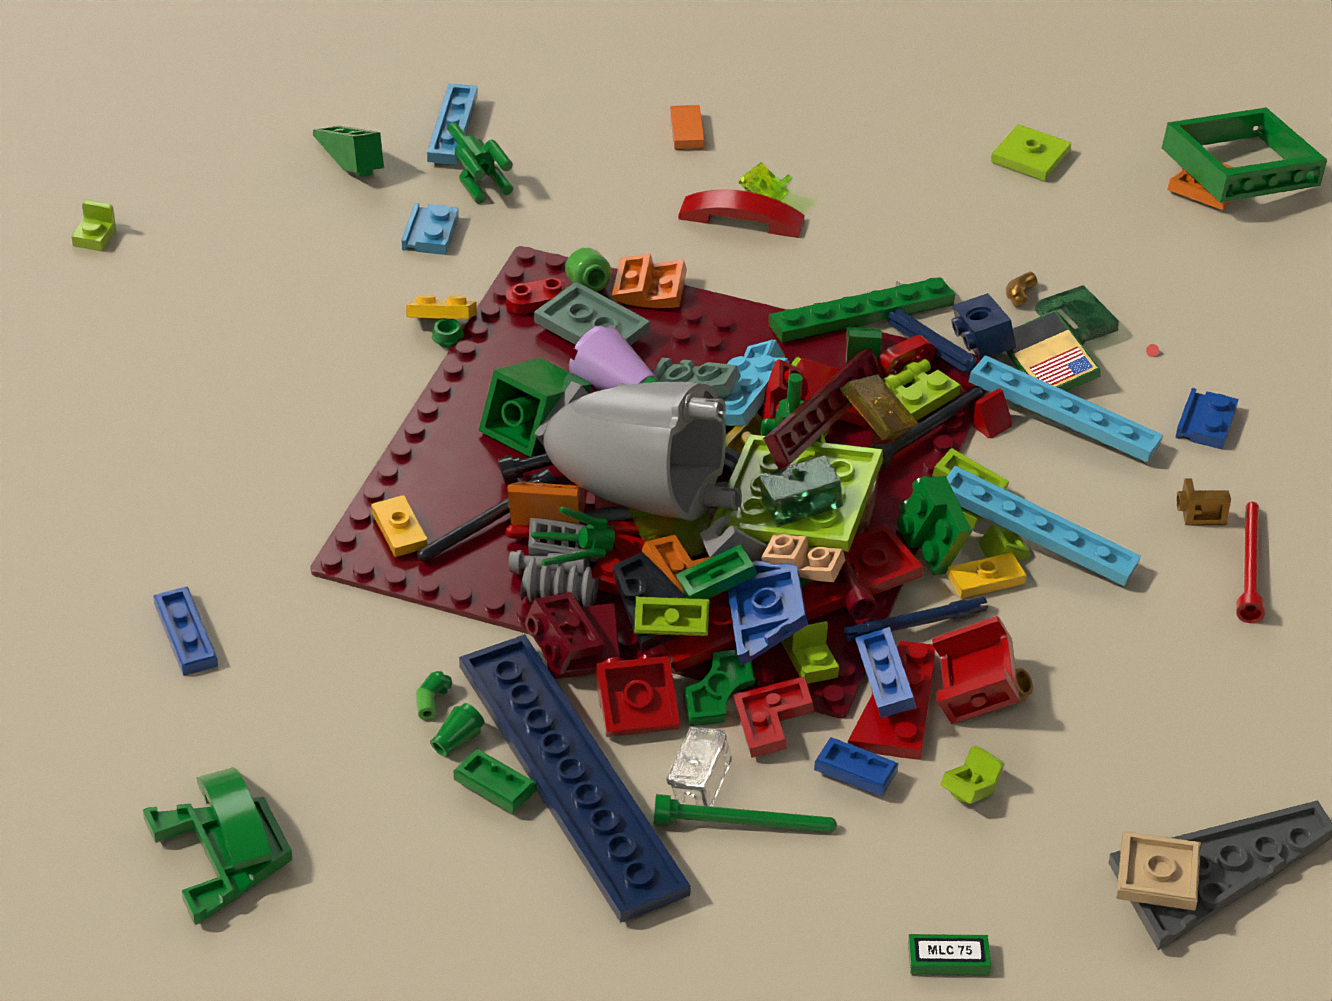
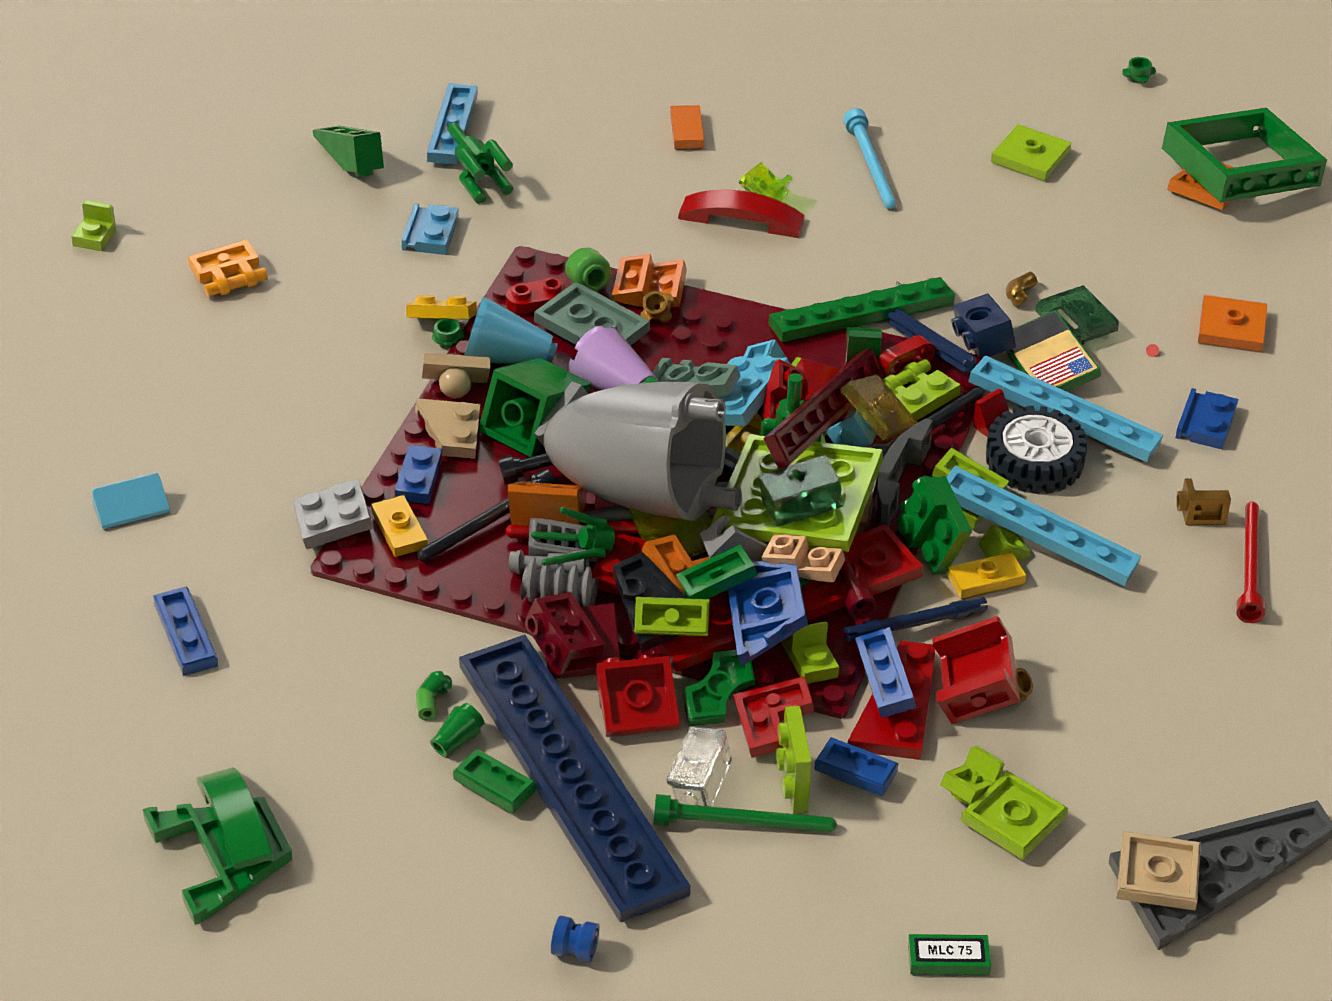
(130, 501): none -> medium azure slope
(225, 261): none -> light orange plate
(332, 513): none -> light grey plate
(419, 474): none -> blue plate
(451, 425): none -> tan wing
(455, 372): none -> tan tile
(507, 337): none -> medium azure cone
(575, 938): none -> blue wheel
(655, 299): none -> pearl gold plate
(794, 759): none -> lime plate
(852, 430): none -> medium azure bracket
(856, 124): none -> medium azure piece
(908, 448): none -> dark grey slope
(1014, 814): none -> lime plate
(1036, 449): none -> black wheel
(1139, 70): none -> green plate
(1232, 323): none -> orange plate

